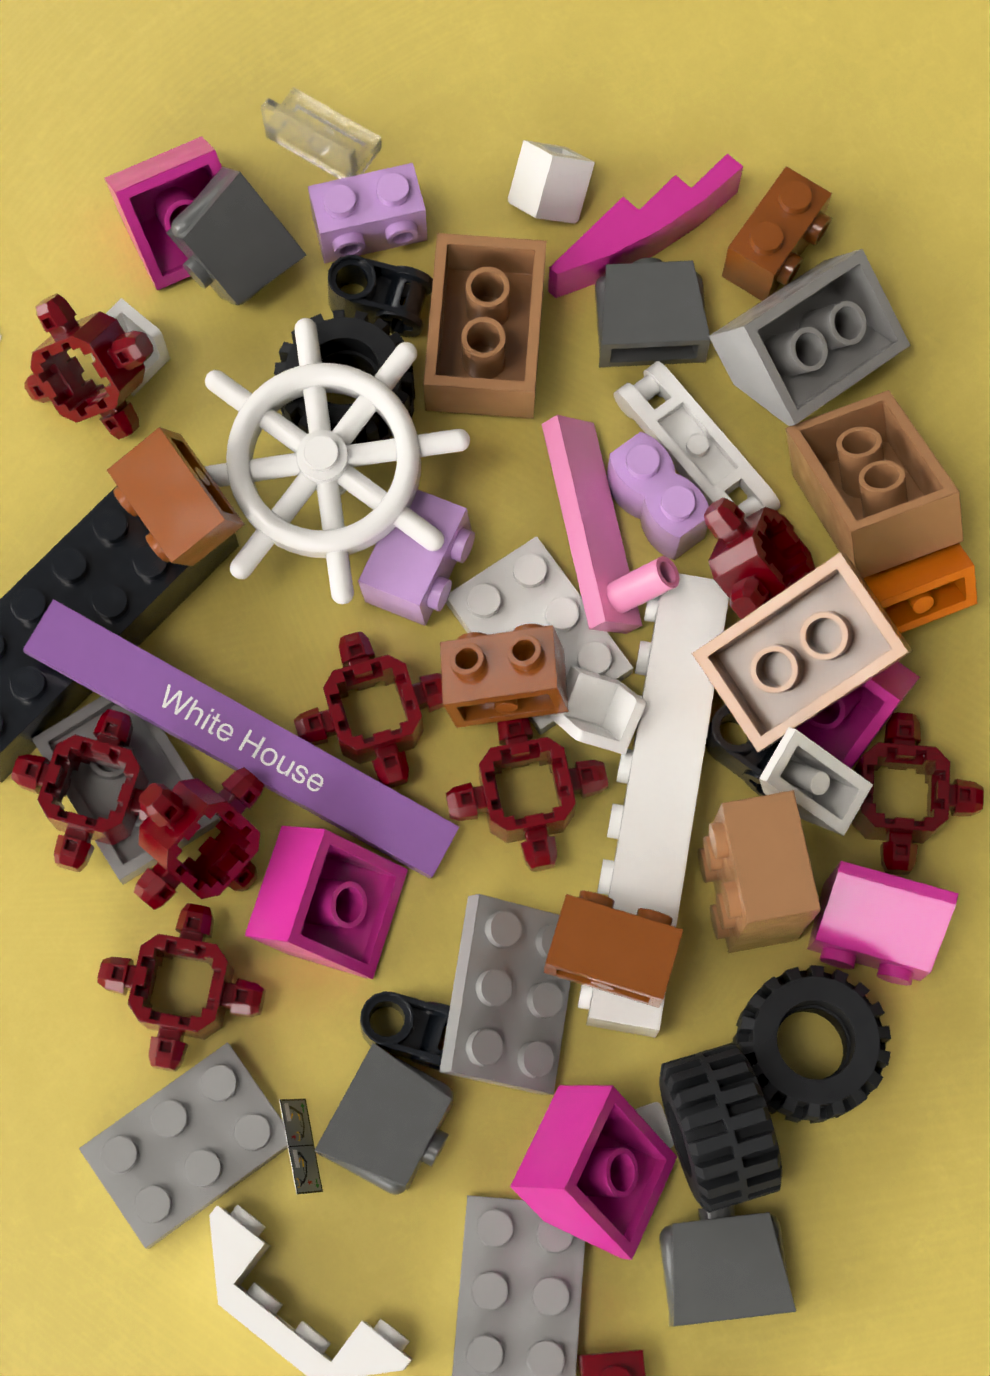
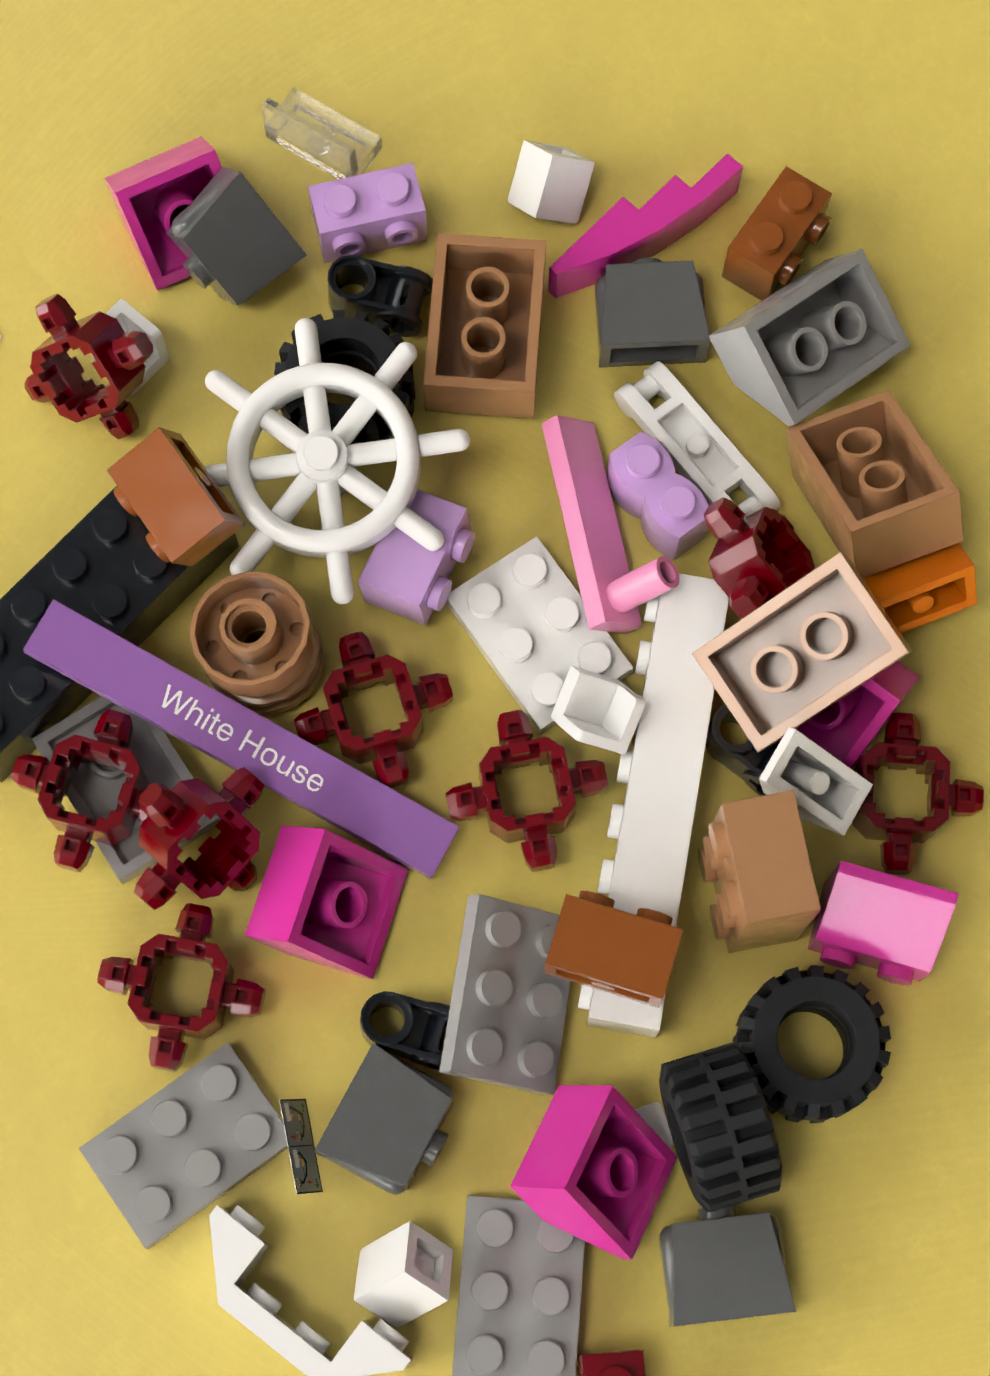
(257, 642): none -> medium nougat wheel
(403, 1274): none -> white panel
(503, 675): dark orange brick -> none

